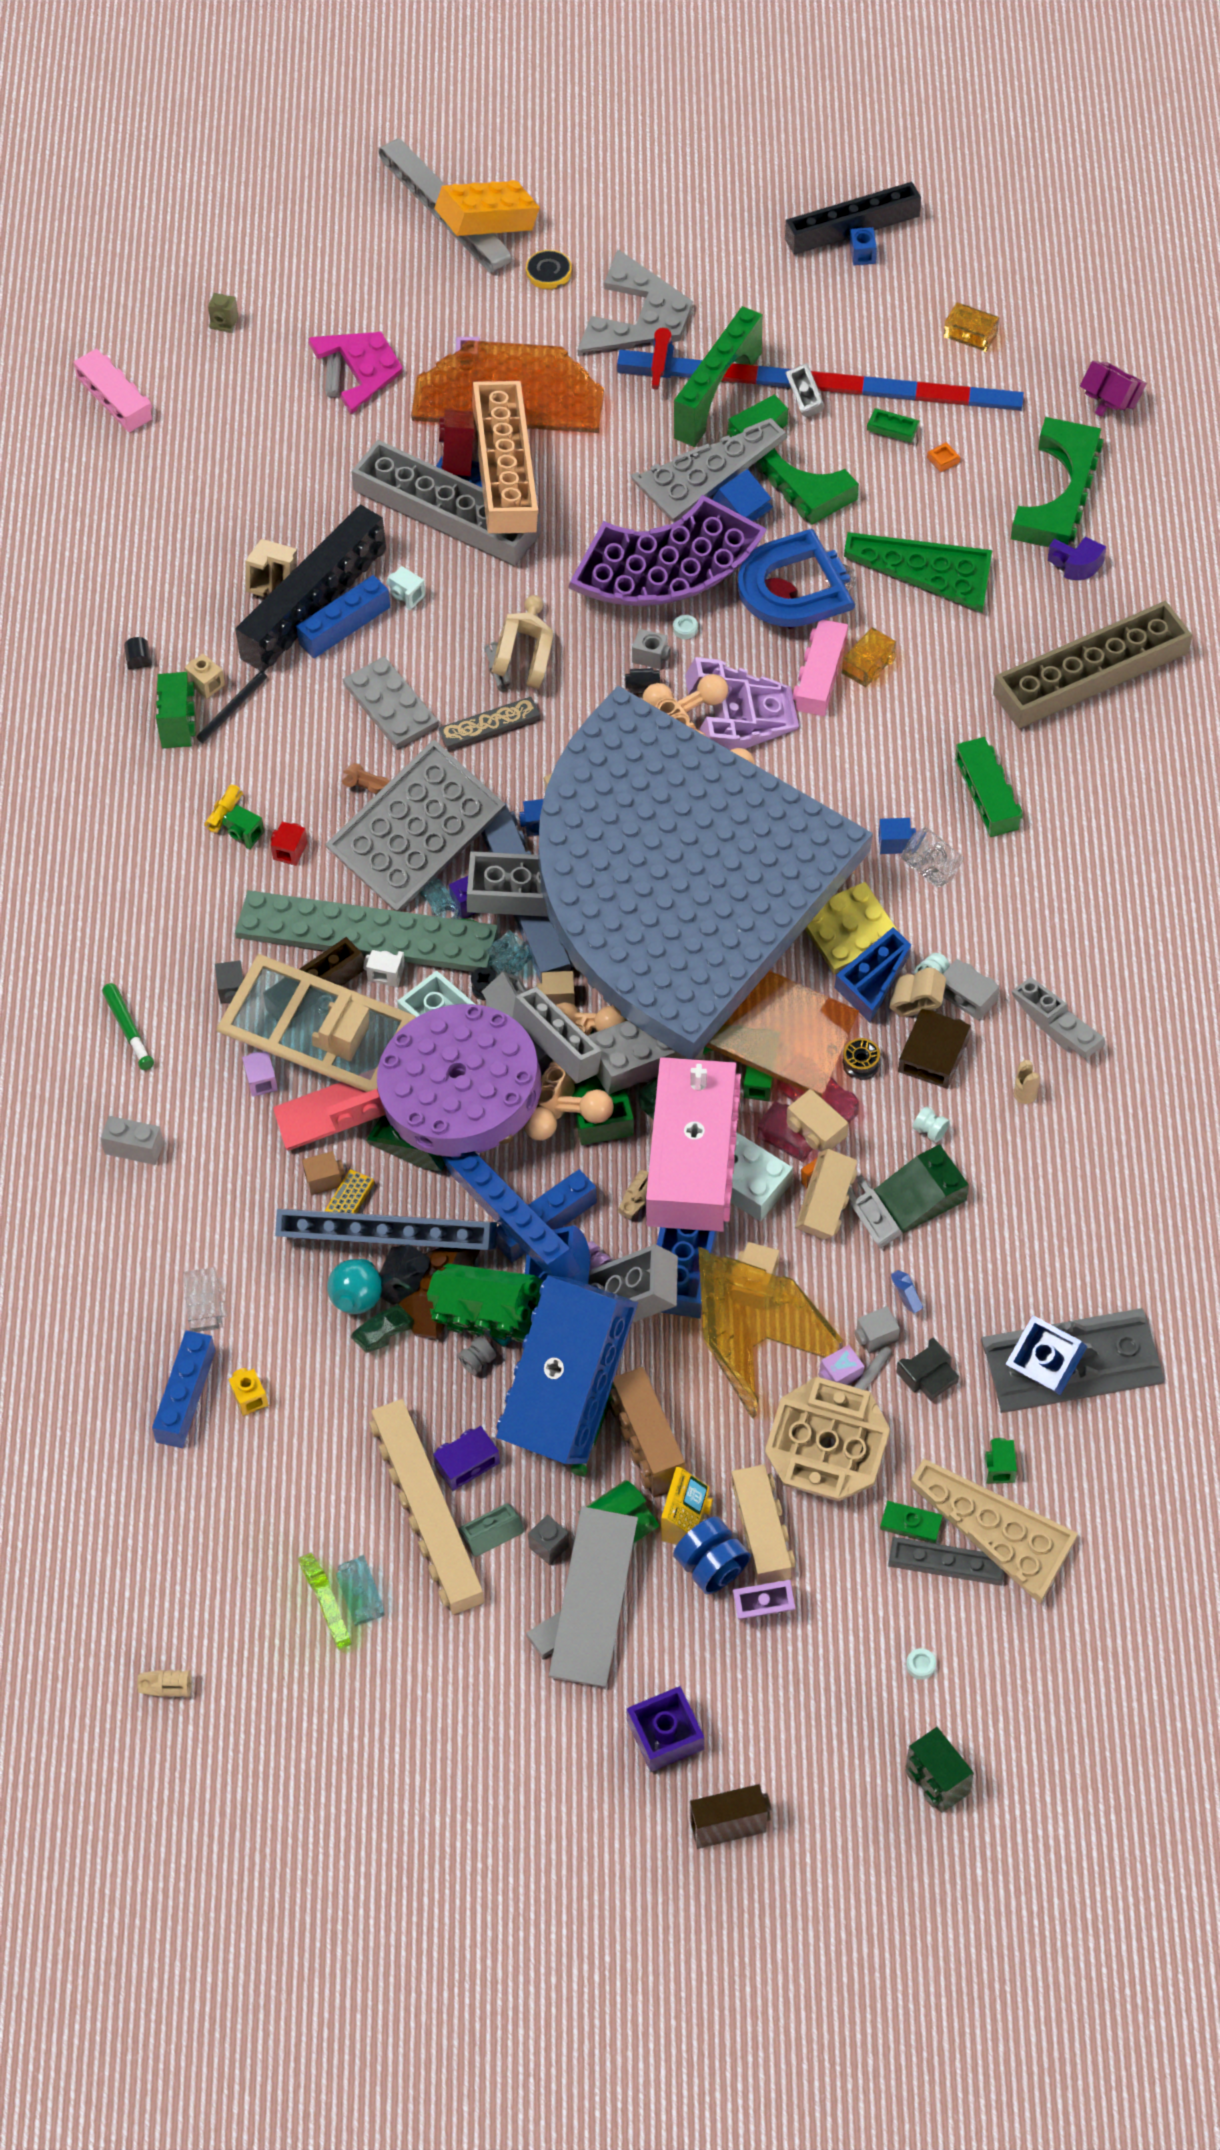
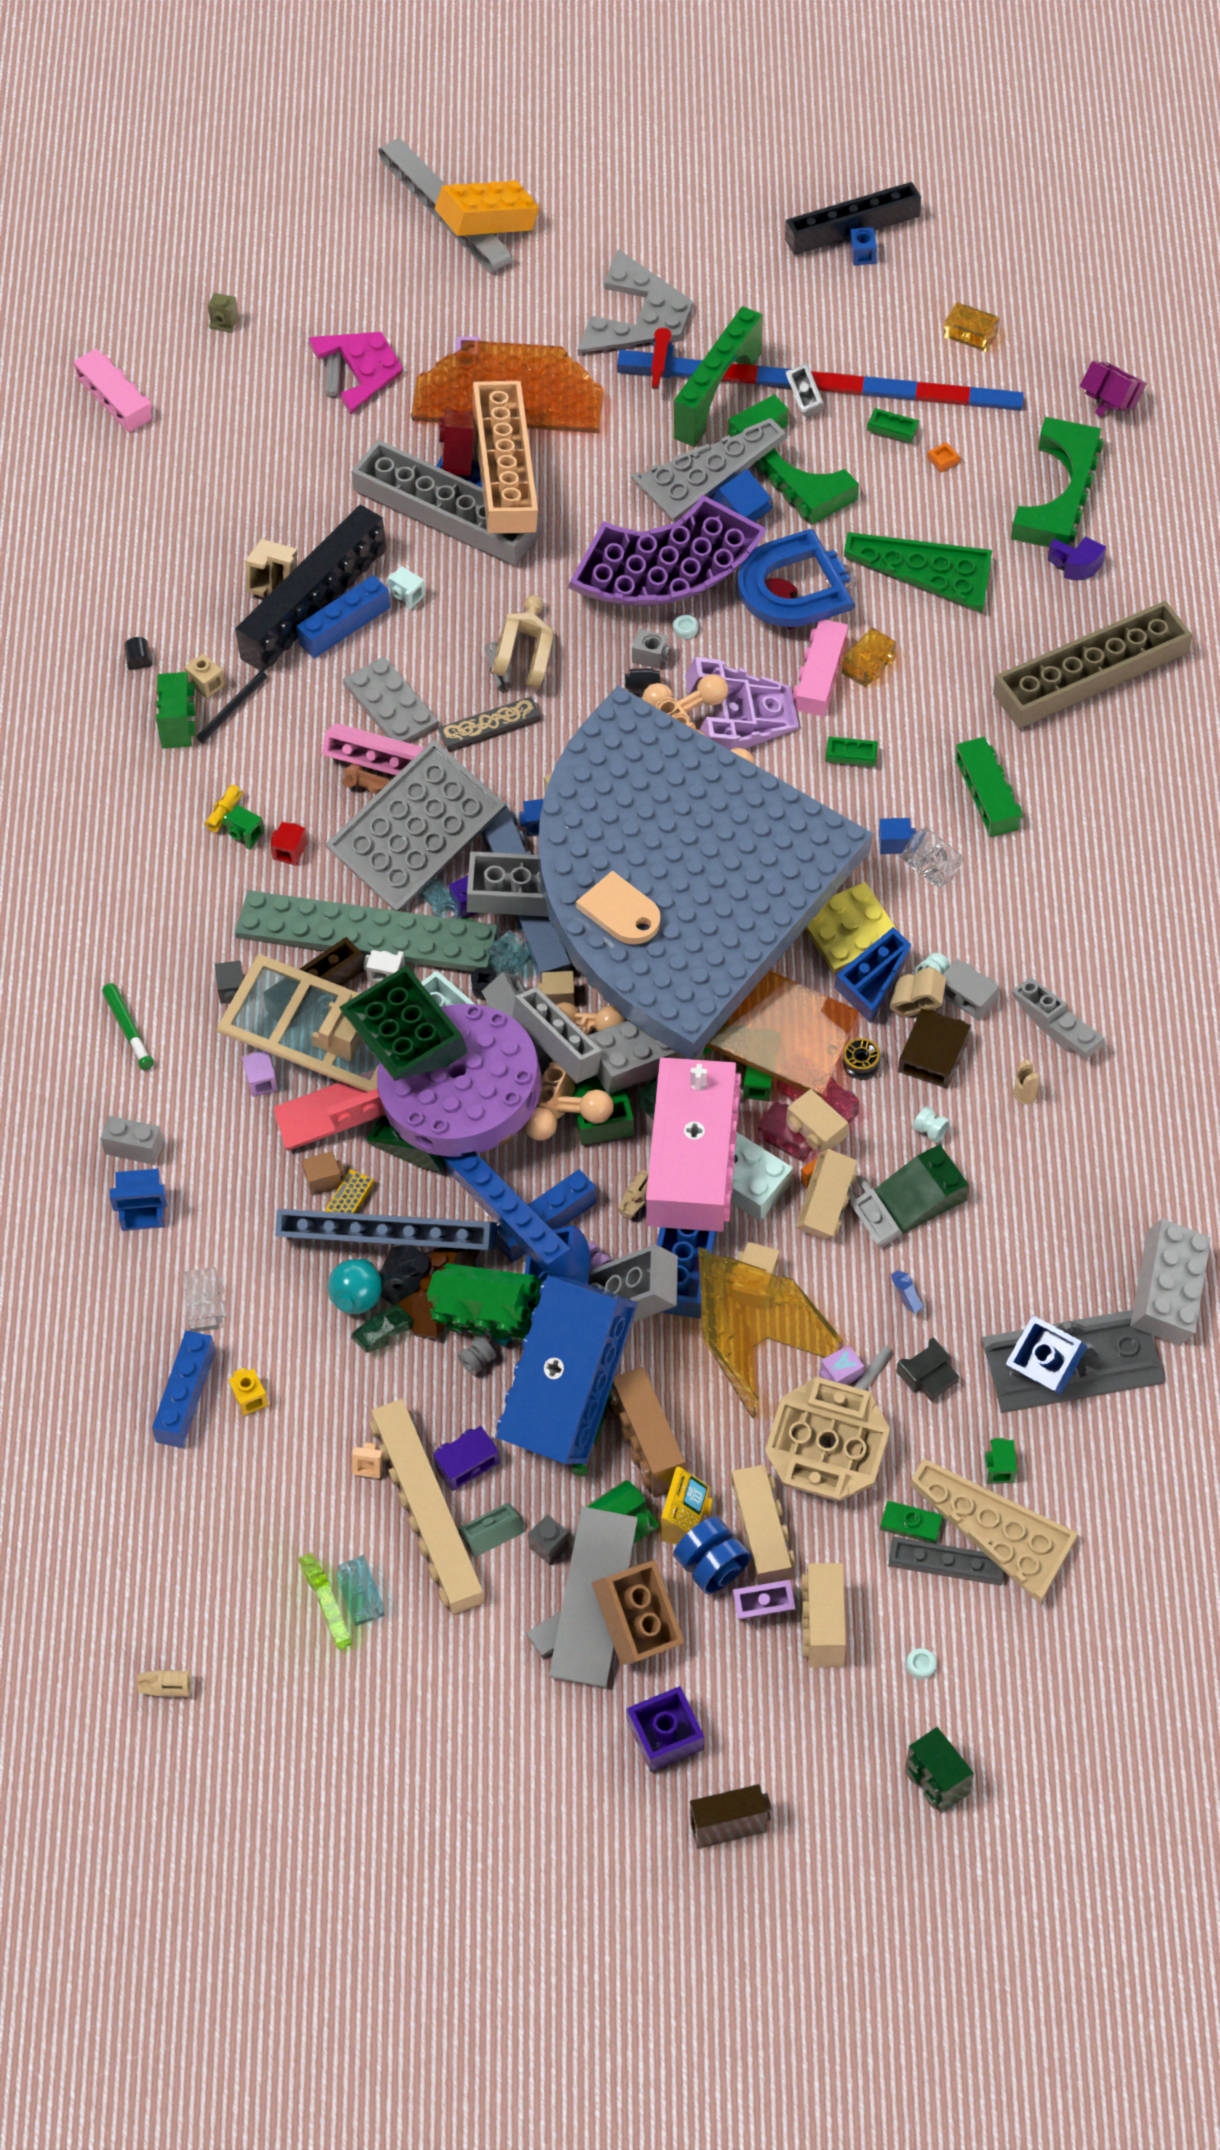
(139, 1199): none -> blue plate
(367, 1461): none -> light nougat tile
(368, 749): none -> bright pink brick
(404, 1026): none -> dark green slope
(548, 269): black tile -> none
(619, 909): none -> light nougat tile
(637, 1612): none -> medium nougat brick
(823, 1615): none -> tan brick
(851, 751): none -> green plate
(877, 1329): light grey brick -> none
(1170, 1282): none -> light grey brick

